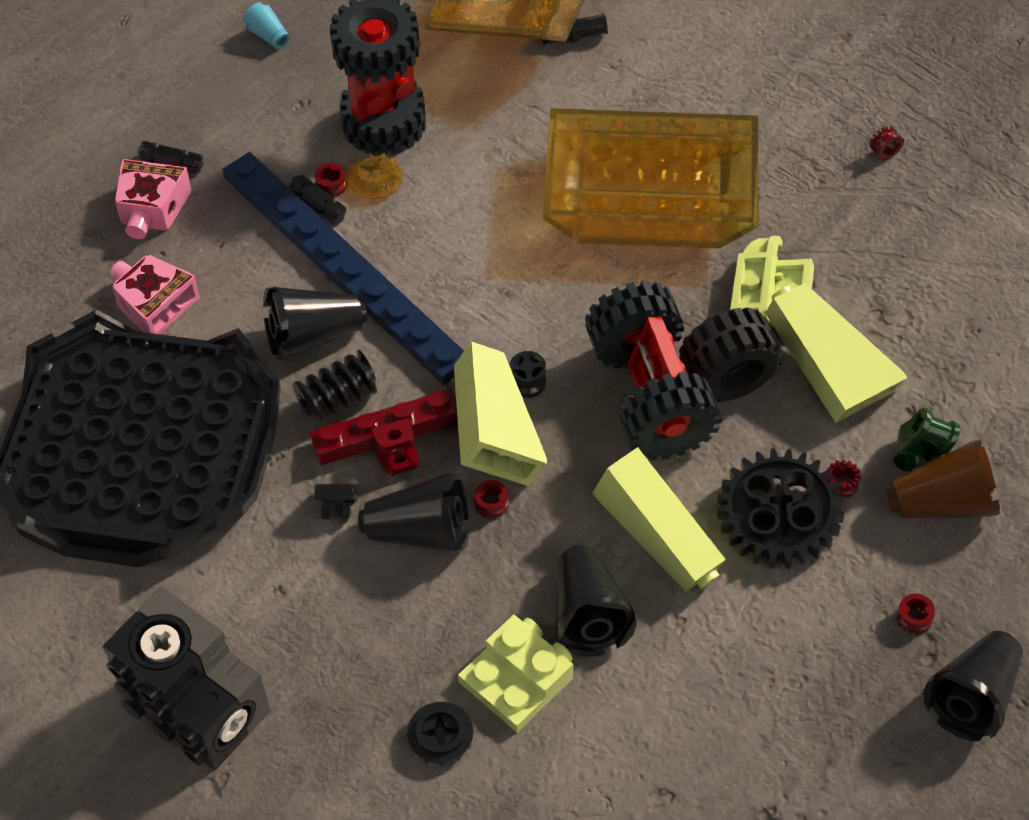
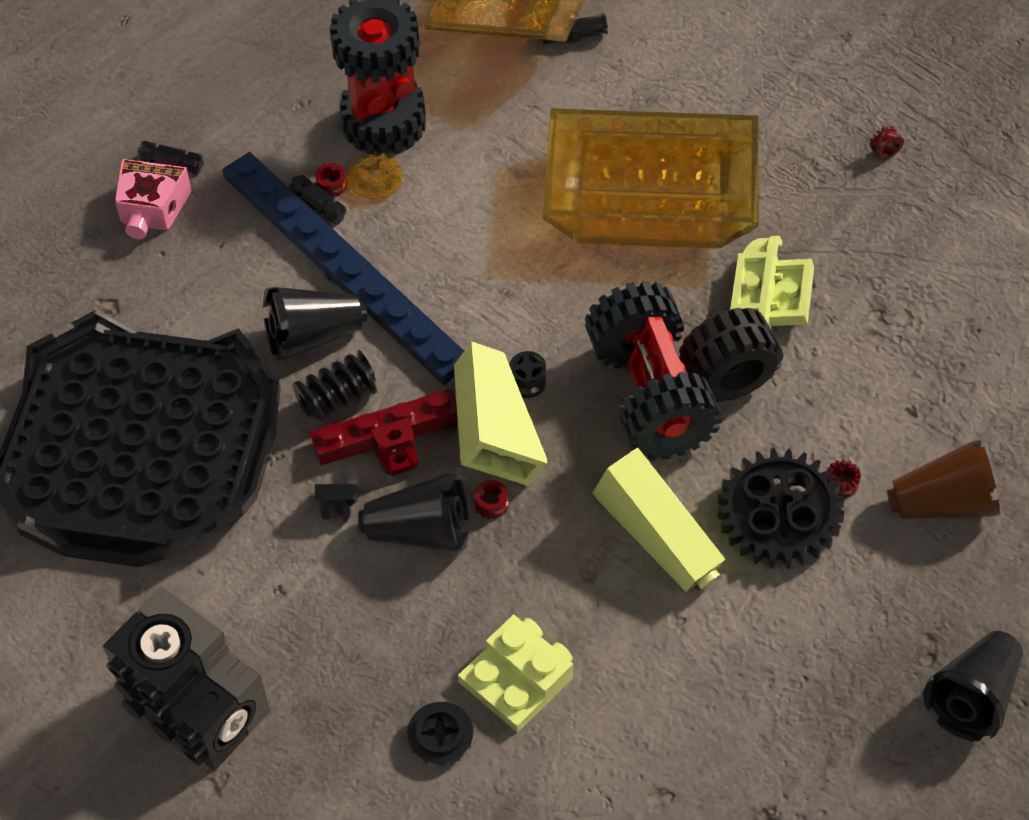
(153, 292): bright pink torso -> none
(265, 24): medium azure cone -> none
(590, 605): black cone -> none
(832, 353): yellowish green slope -> none
(913, 625): dark red bush -> none
(924, 440): dark green piece -> none

